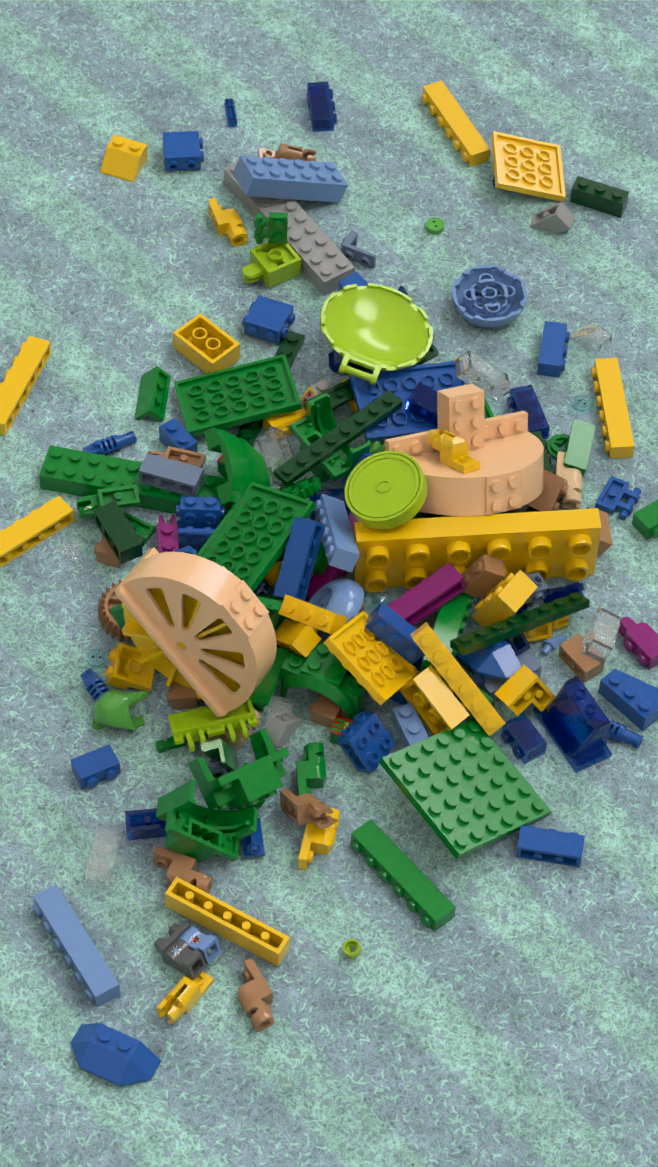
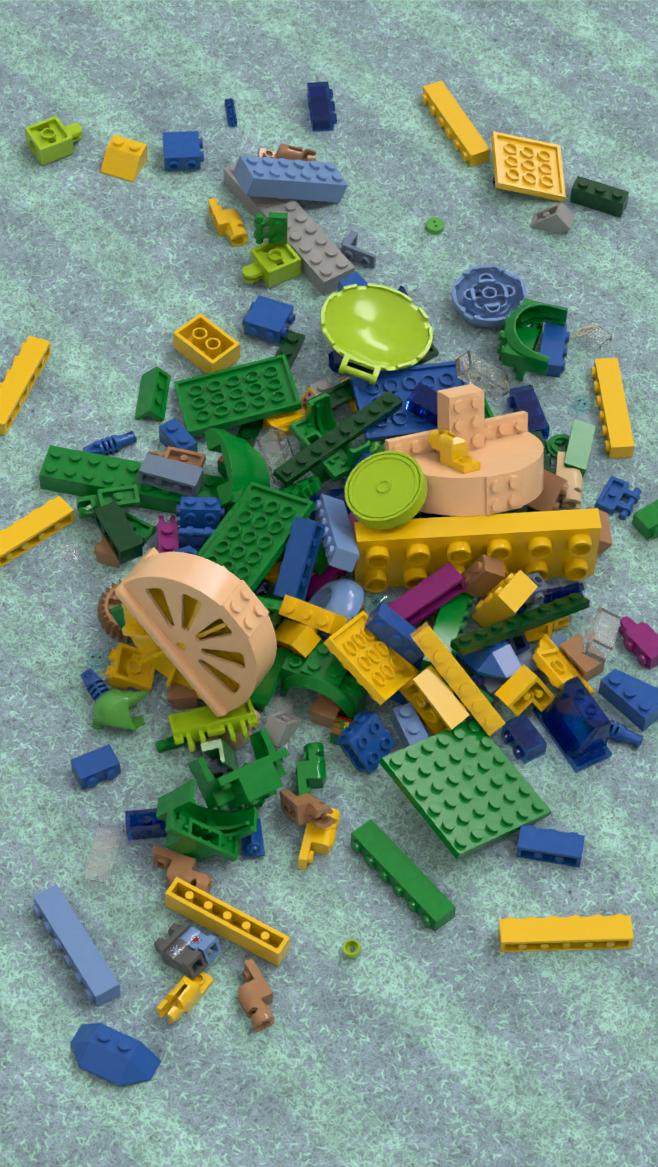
(51, 139): none -> lime brick
(520, 341): none -> green piece
(555, 664): none -> yellow wing
(565, 933): none -> yellow brick

